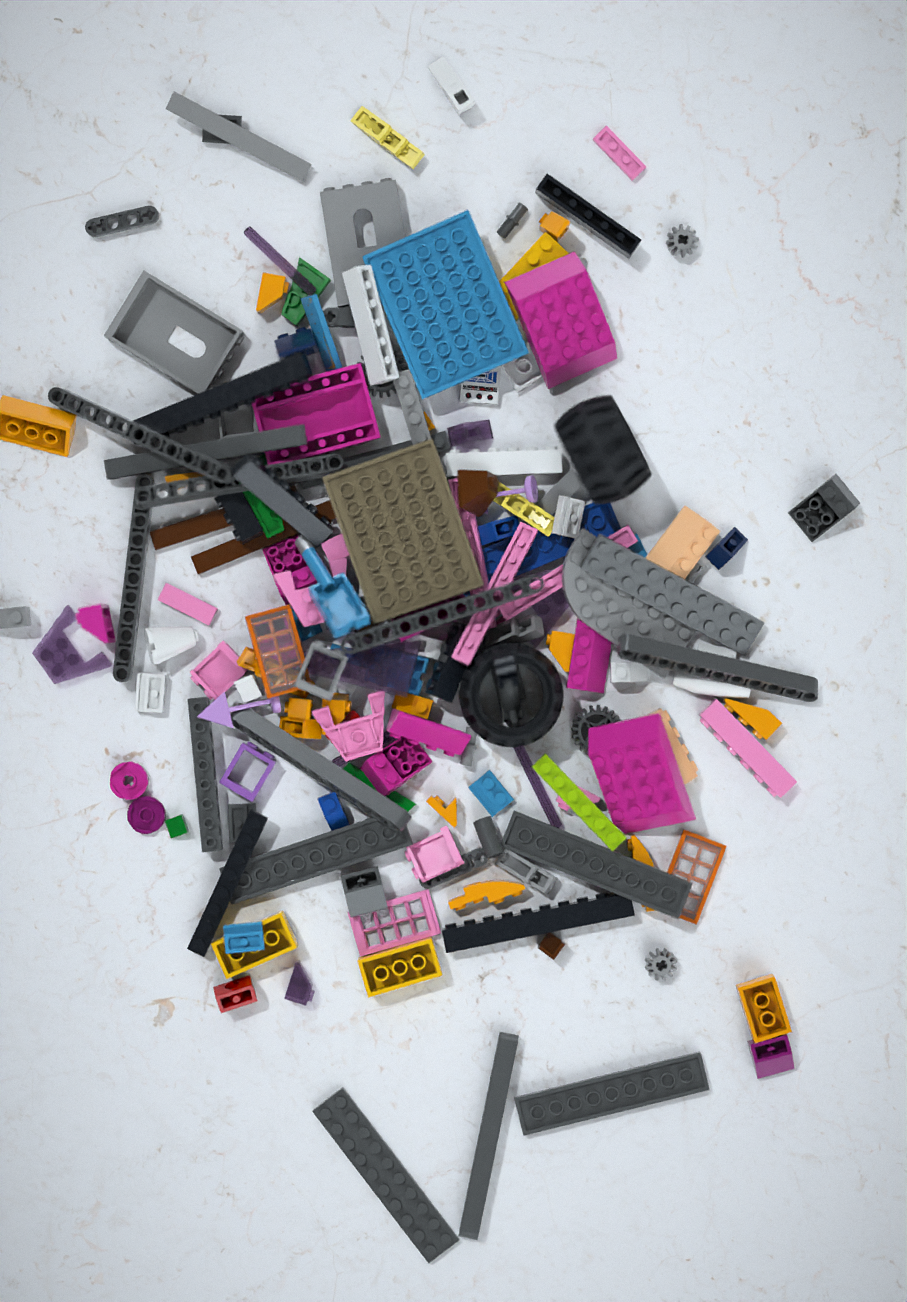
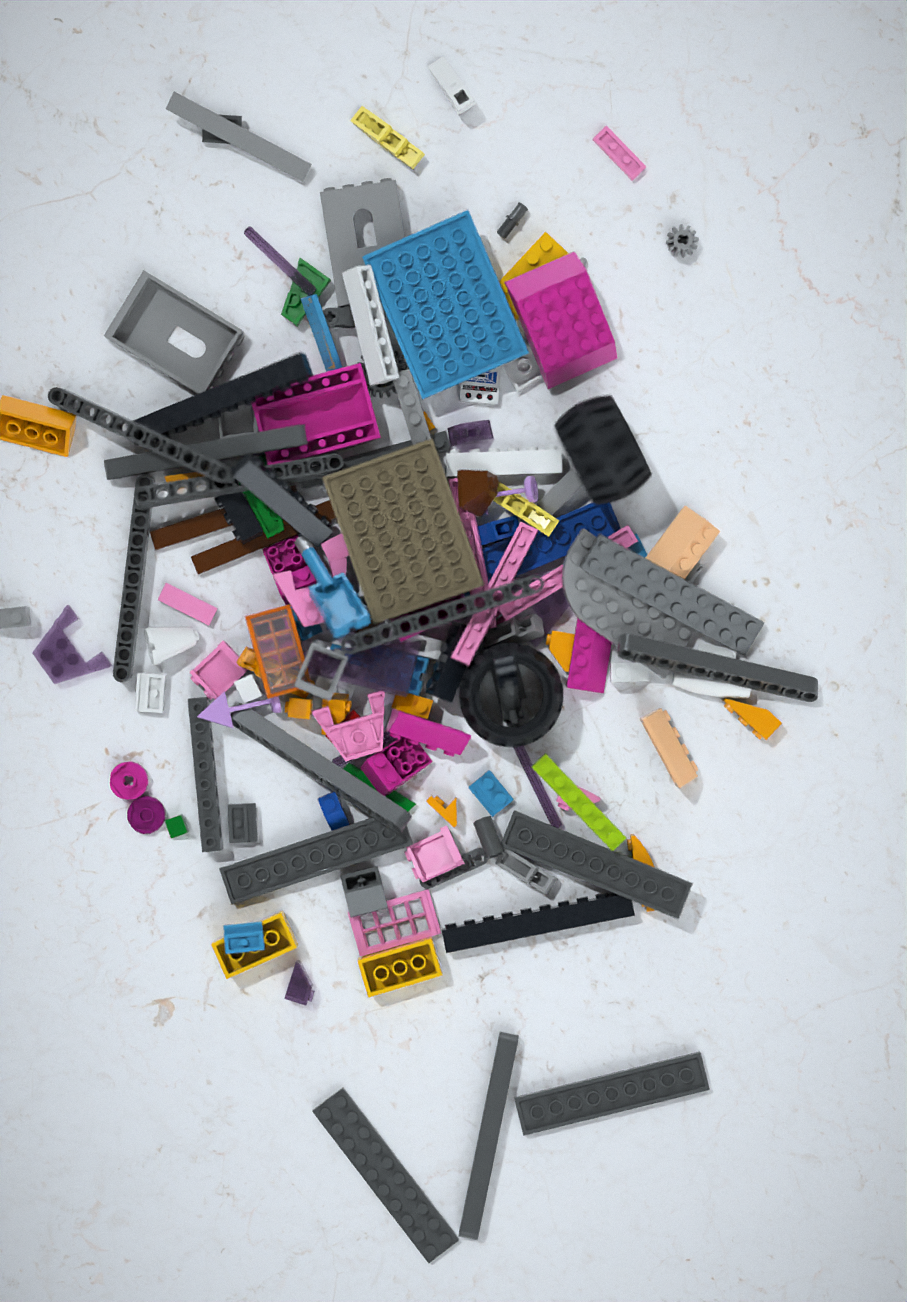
(97, 621): dark pink slope -> none
(121, 218): dark grey beam -> none
(227, 883): black plate -> none
(235, 994): red brick -> none
(240, 789): medium lavender window -> none
(271, 291): light orange slope -> none
(301, 341): dark blue slope -> none
(301, 727): light orange slope -> none
(467, 754): light grey pin -> none
(493, 889): light orange slope -> none
(551, 945): reddish brown panel -> none
(554, 225): light orange slope -> none
(568, 516): white plate -> none
(583, 719): dark grey gear -> none
(588, 216): black brick -> none
(639, 774): dark pink slope -> none
(657, 958): light grey gear -> none
(698, 862): clear piece -> none
(726, 548): dark blue slope -> none
(750, 751): bright pink brick -> none
(763, 1008): light orange brick -> none
(771, 1056): magenta slope -> none
(824, 507): dark grey slope -> none

